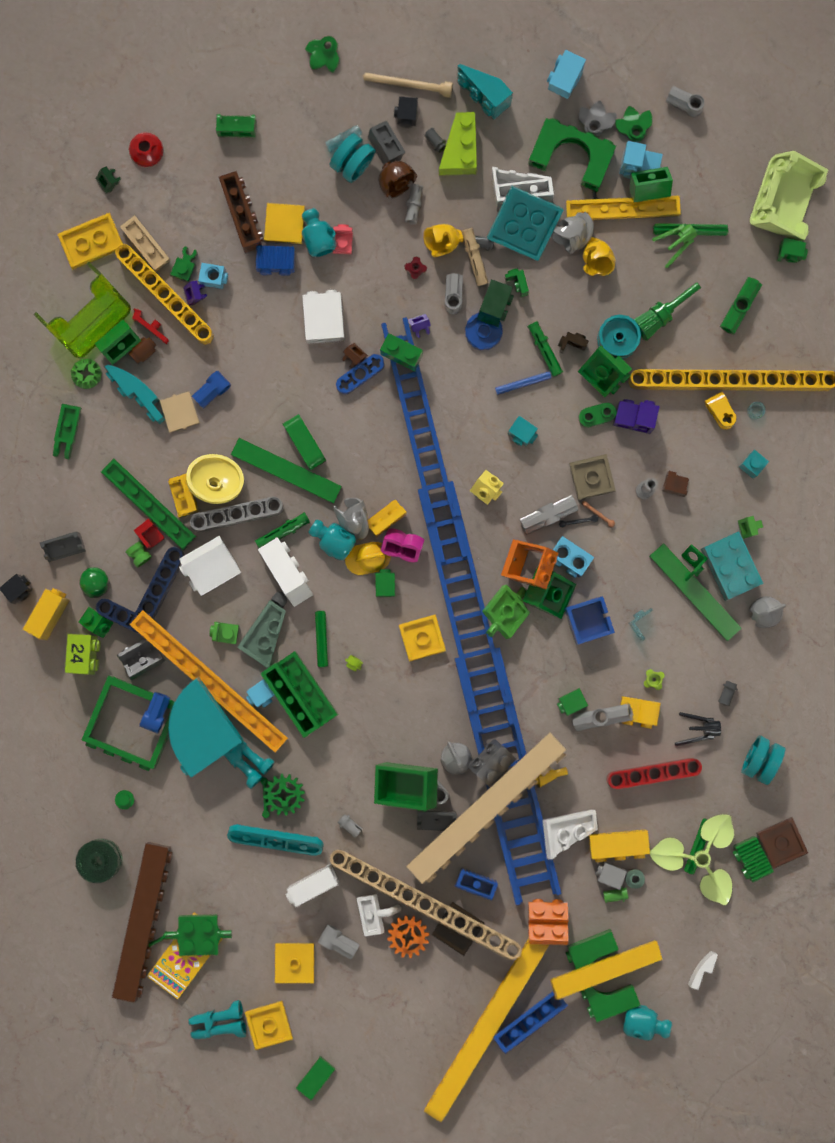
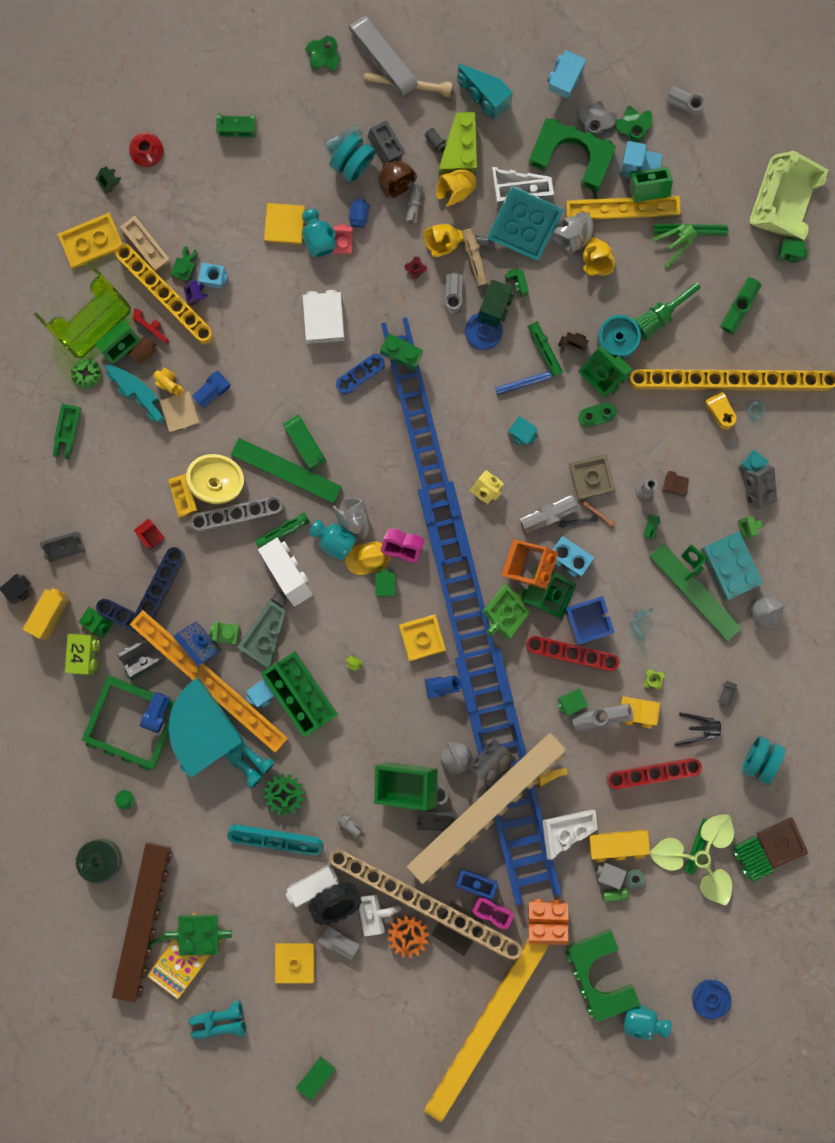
(94, 582): green hair -> none
(139, 554): bright green wheel -> none
(148, 504): green tile -> none
(165, 379): none -> yellow plate
(197, 643): none -> blue plate
(209, 566): white brick -> none
(240, 211): reddish brown brick -> none
(266, 813): green hinge -> none
(268, 1025): yellow plate -> none
(275, 259): blue brick -> none
(321, 639): green axle -> none
(350, 902): none -> black tyre
(355, 353): reddish brown tile -> none
(359, 213): none -> blue brick
(383, 56): none -> light grey beam
(386, 518): yellow bracket -> none
(406, 111): black brick -> none
(418, 323): dark purple tile -> none
(439, 686): none -> blue piece
(458, 183): none -> yellow helmet
(498, 914): none -> dark pink brick
(529, 1022): blue brick -> none
(581, 653): none -> red beam
(606, 969): yellow tile -> none
(636, 417): dark purple brick -> none
(651, 526): none -> green pin
(707, 965): white slope -> none
(711, 999): none -> blue tile
(760, 487): none -> flat silver bracket

